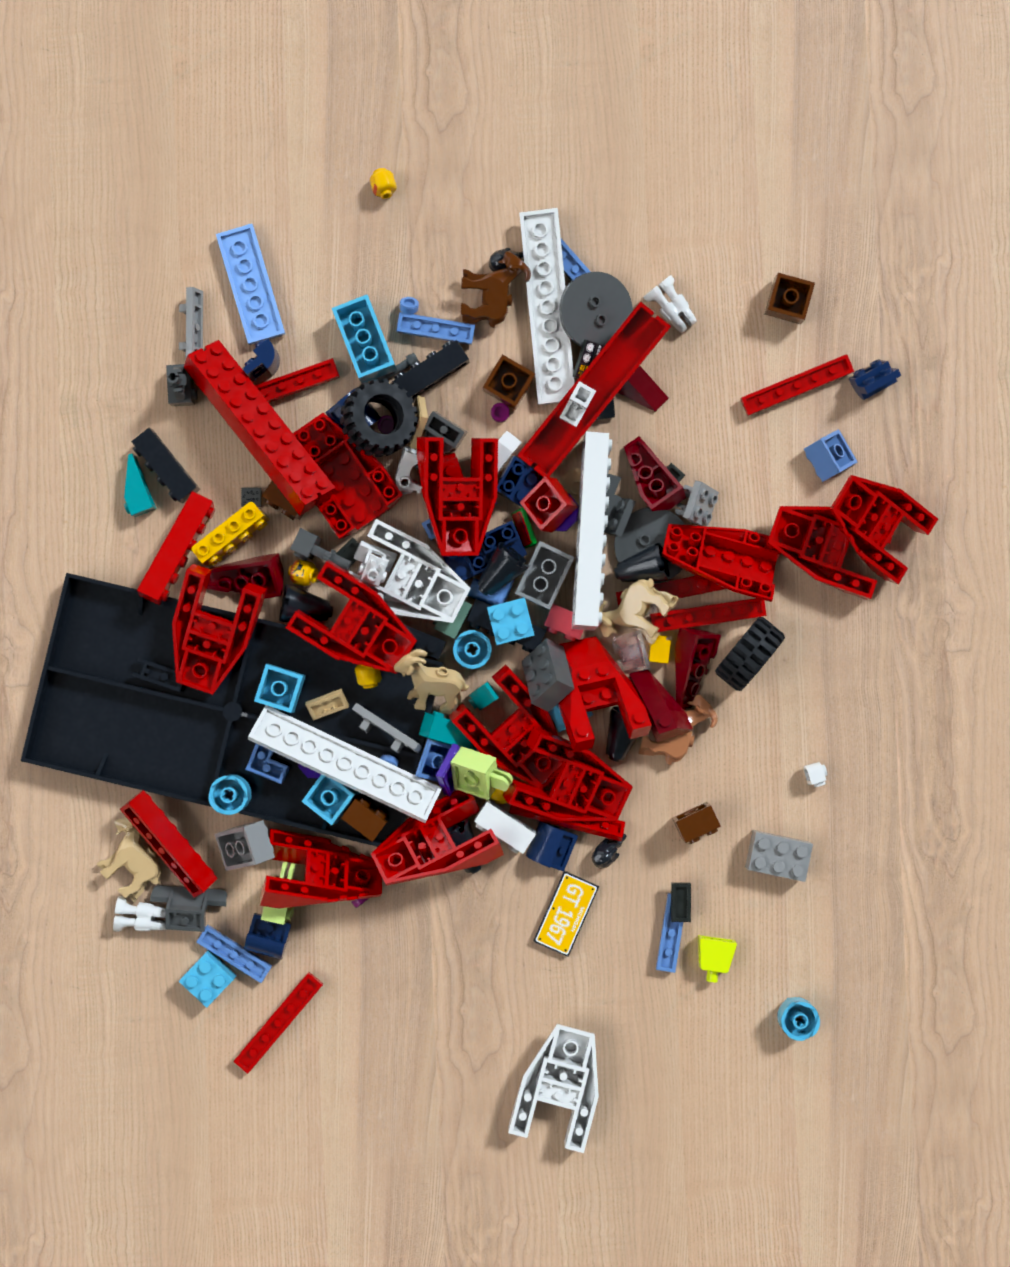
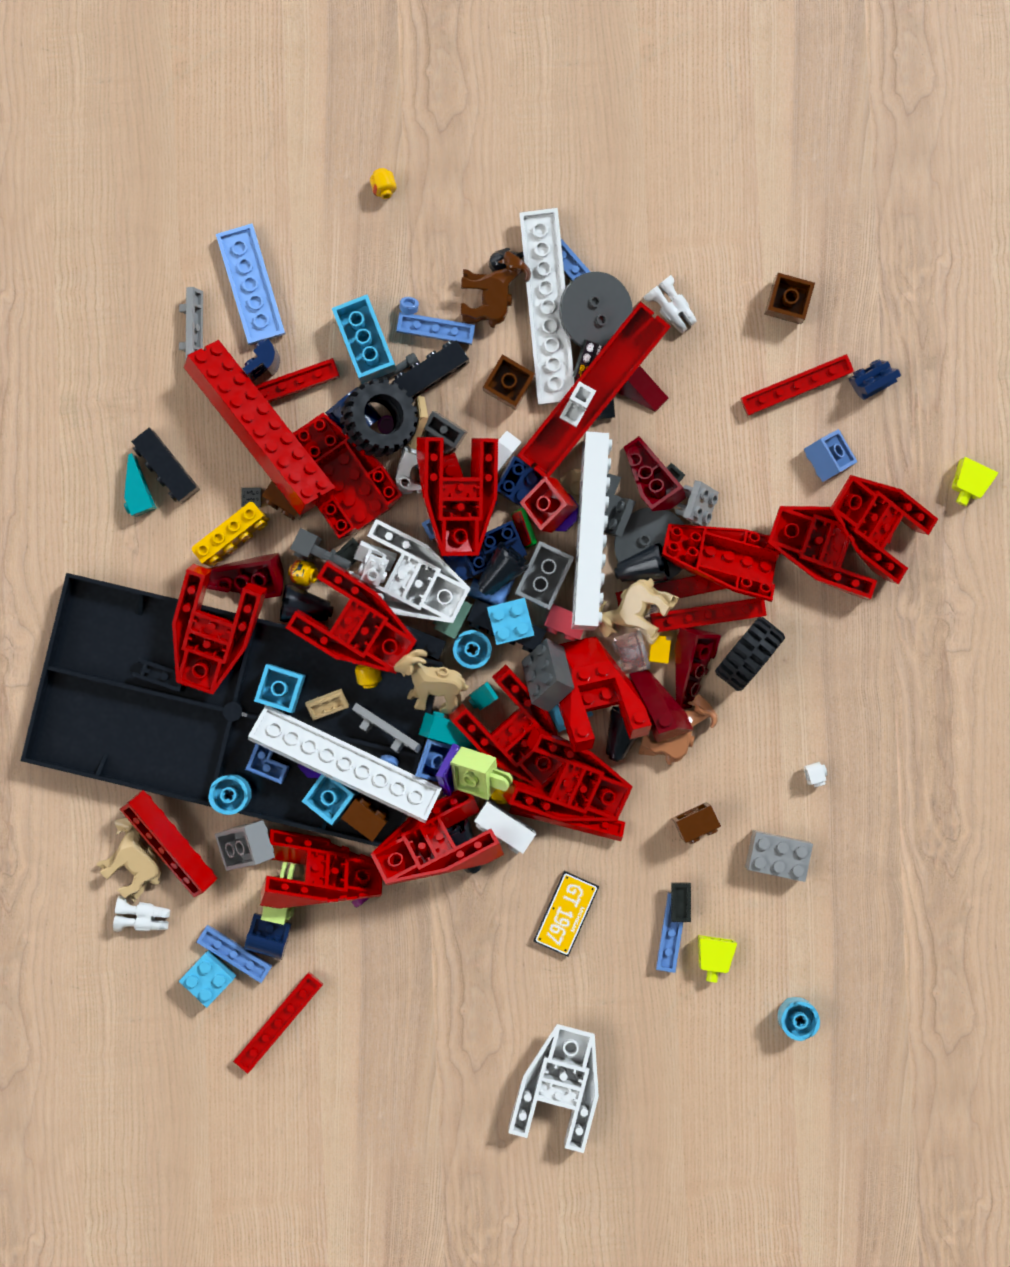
(176, 548): red brick -> none
(180, 386): dark grey brick -> none
(184, 910): dark grey plate -> none
(500, 412): magenta tile -> none
(551, 846): dark blue brick -> none
(606, 853): black piece -> none
(971, 480): none -> neon yellow torso

